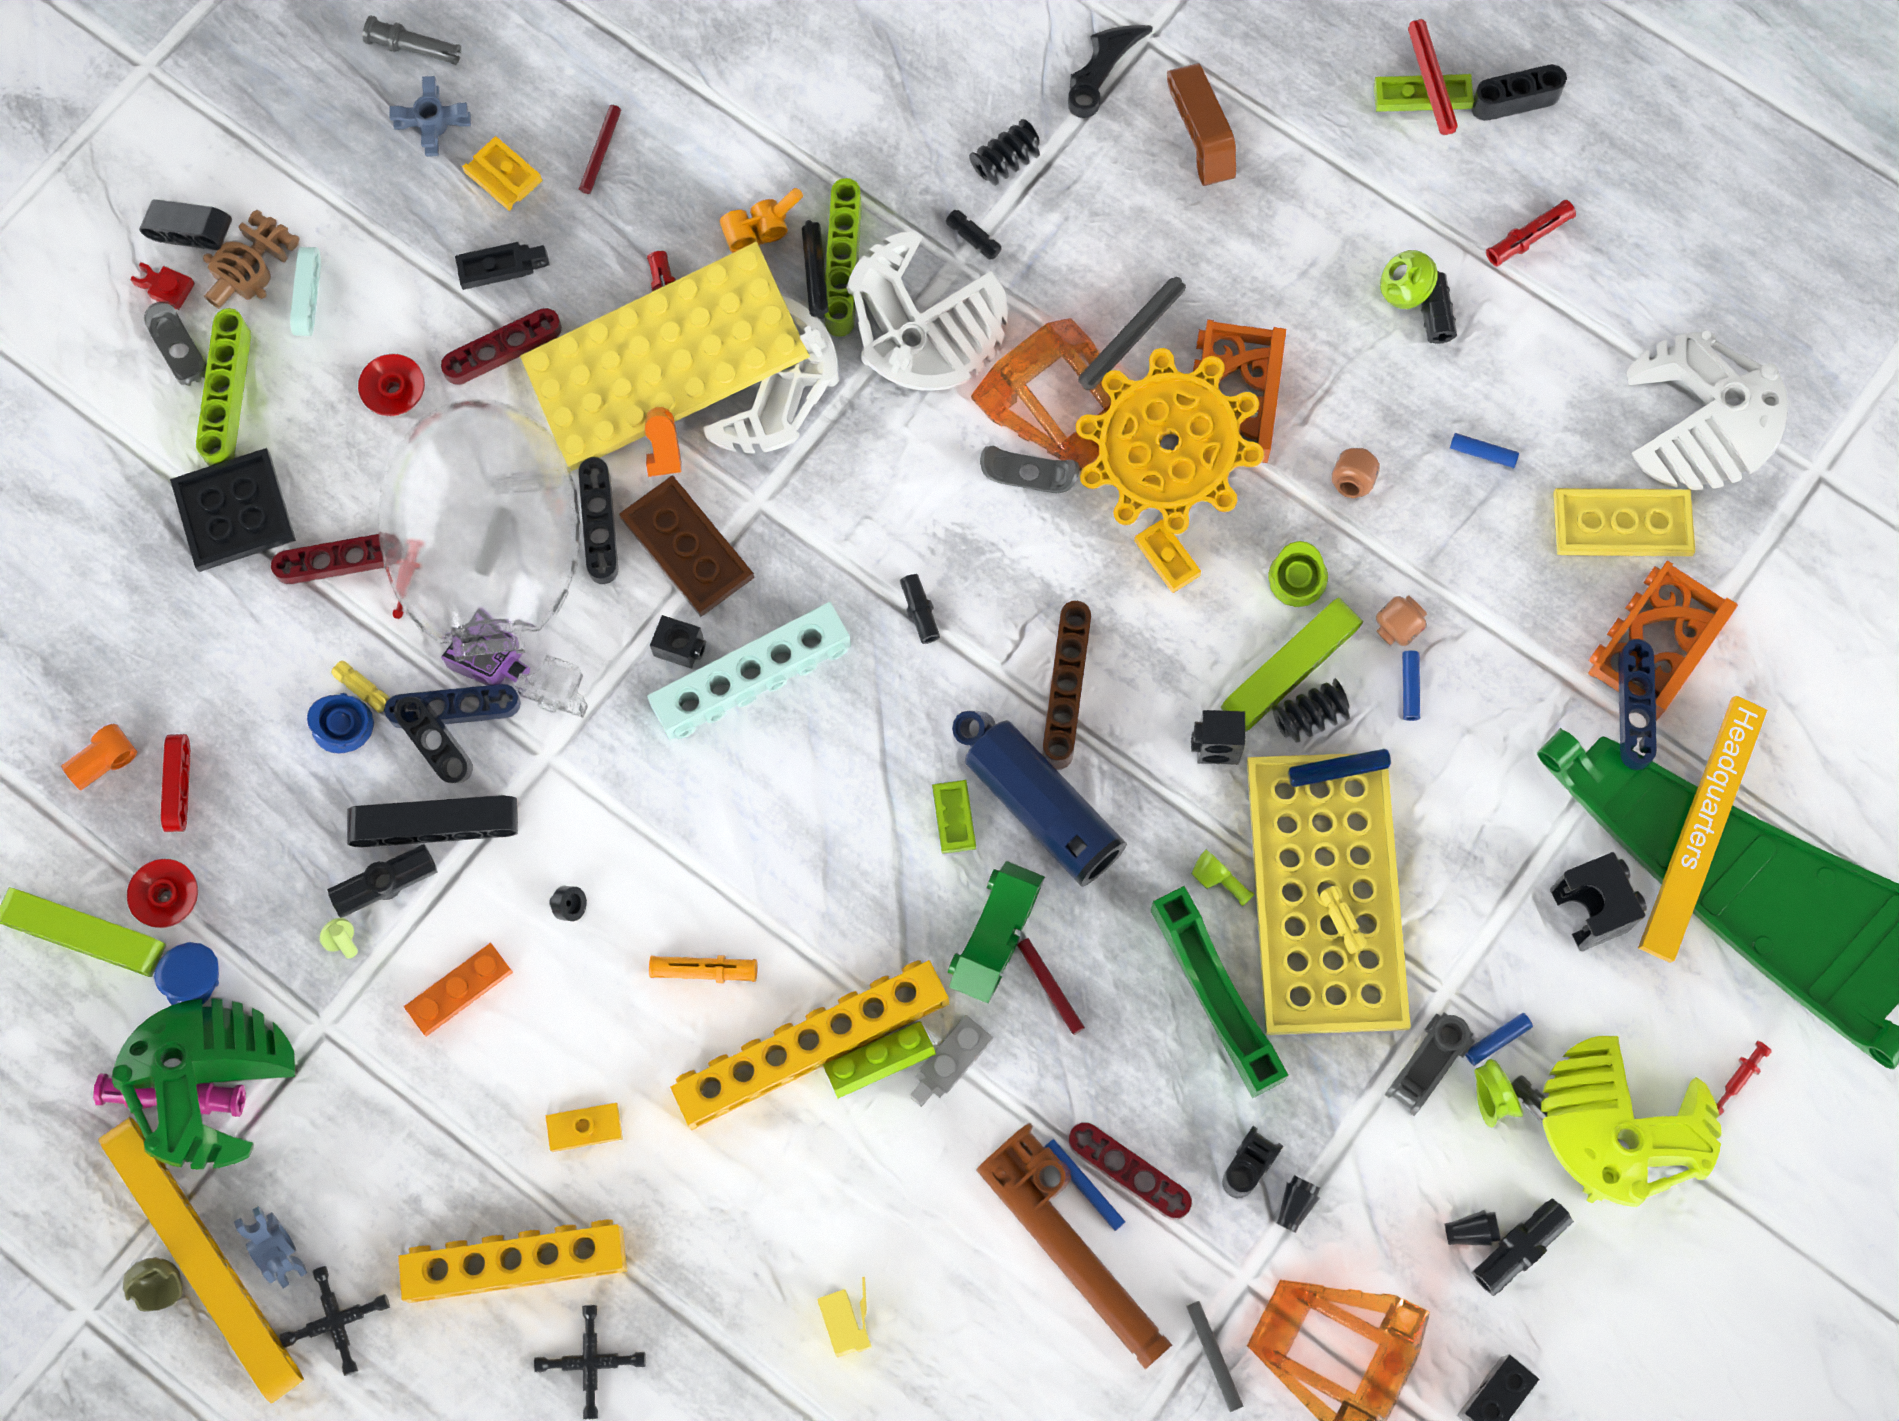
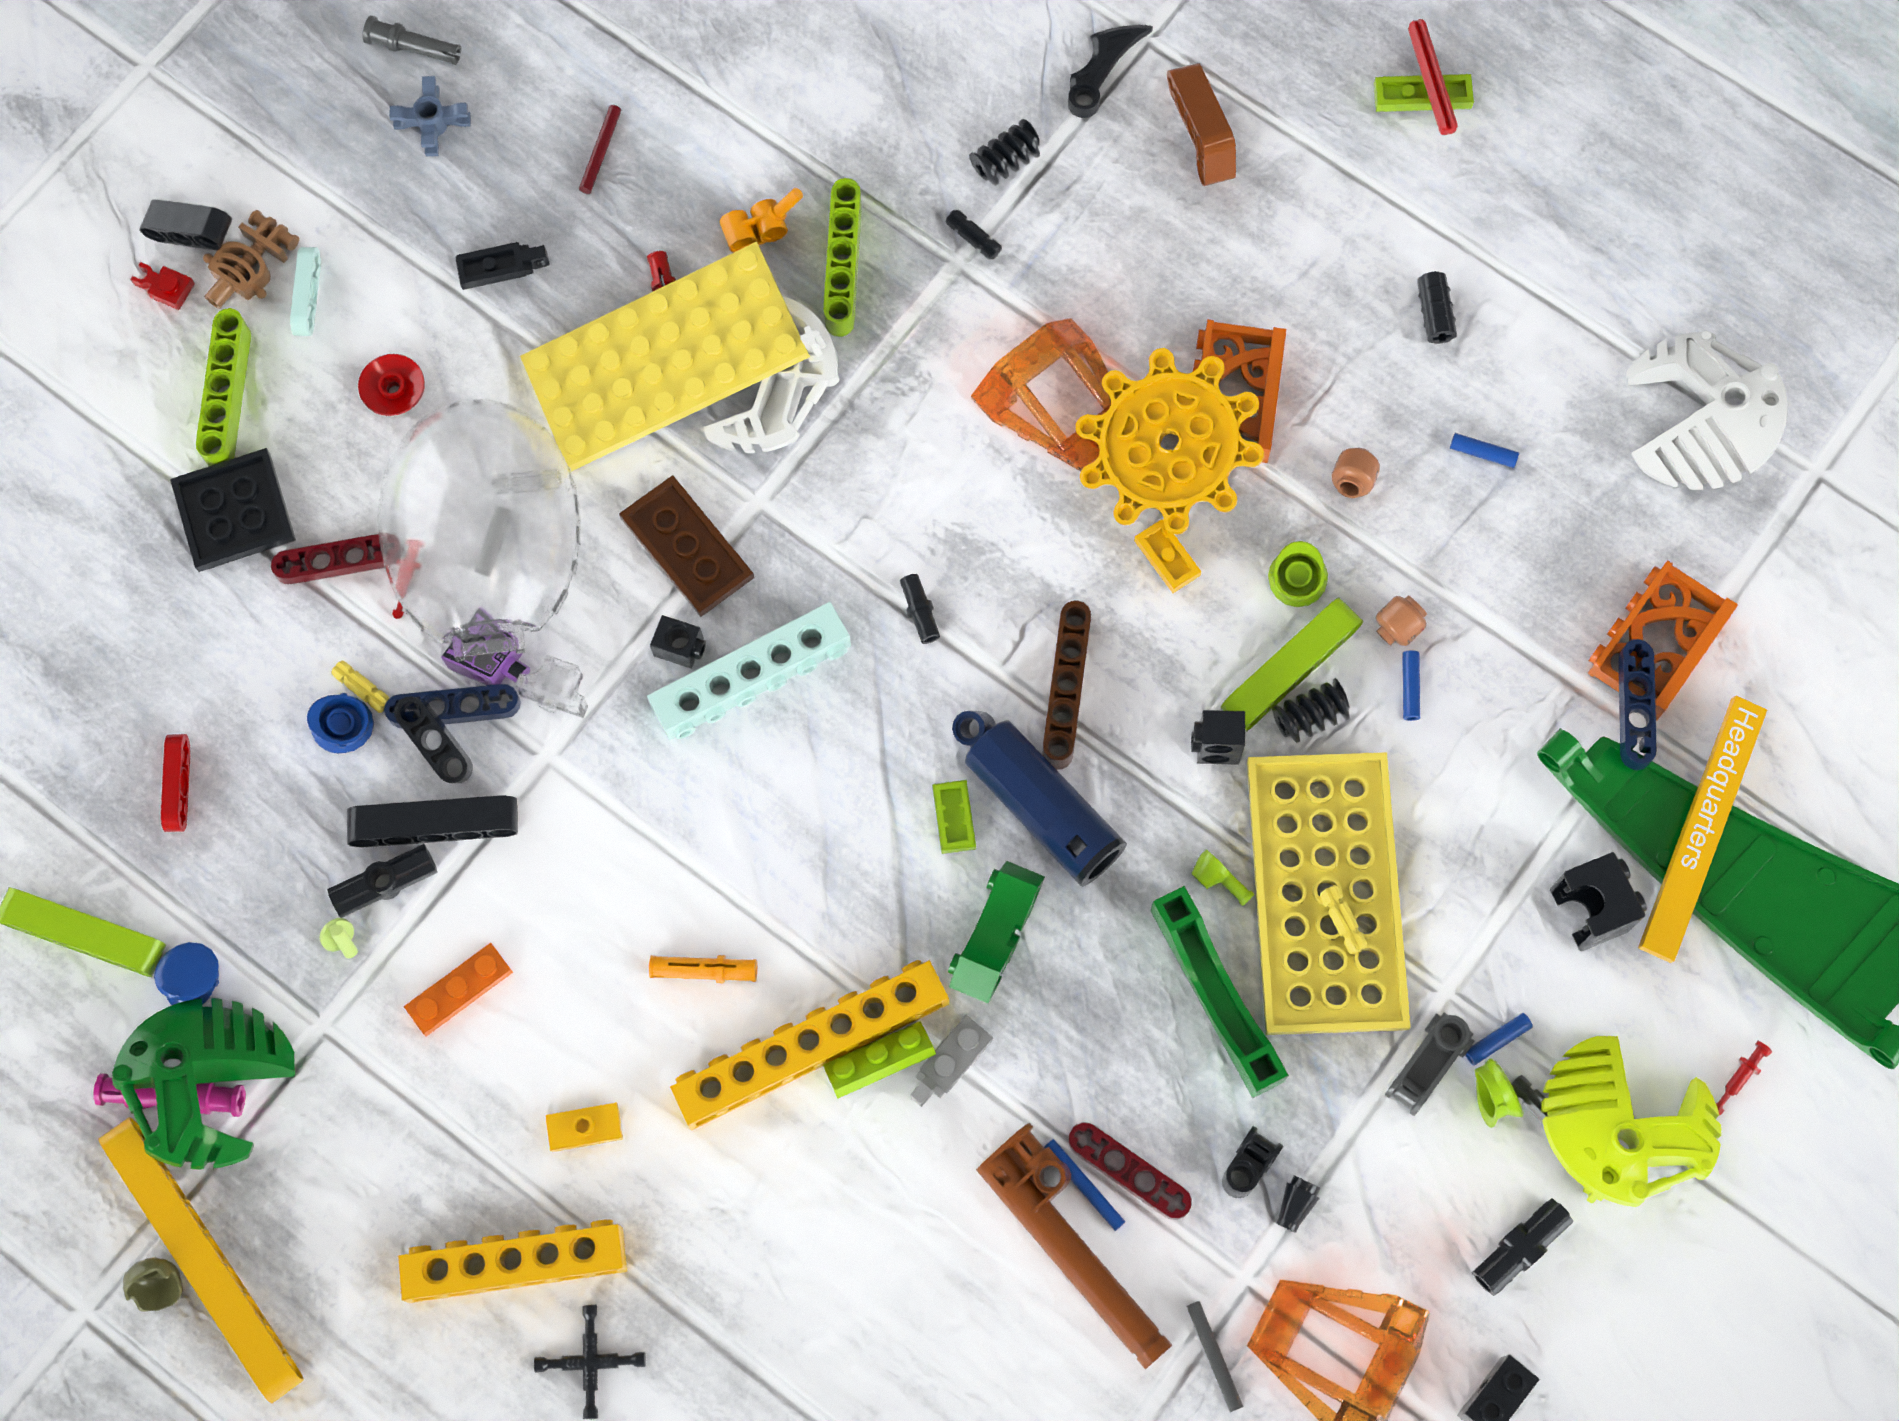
(107, 751): orange piece -> none
(151, 882): red dish -> none
(167, 331): dark grey piece -> none
(270, 1247): sand blue pin -> none
(334, 1321): black piece -> none
(499, 341): dark red beam -> none
(502, 173): yellow plate -> none
(568, 903): black tile -> none
(598, 520): black beam -> none
(662, 432): orange leg -> none
(815, 269): black axle -> none
(842, 1323): light yellow piece -> none
(949, 336): white piece -> none
(1004, 468): dark grey piece -> none
(1050, 986): dark red bar -> none
(1131, 333): dark grey axle -> none
(1339, 767): clear blue axle -> none
(1414, 285): lime piece -> none
(1474, 1229): black cone -> none
(1529, 82): black beam -> none
(1530, 233): red pin -> none
(1624, 522): light yellow tile -> none

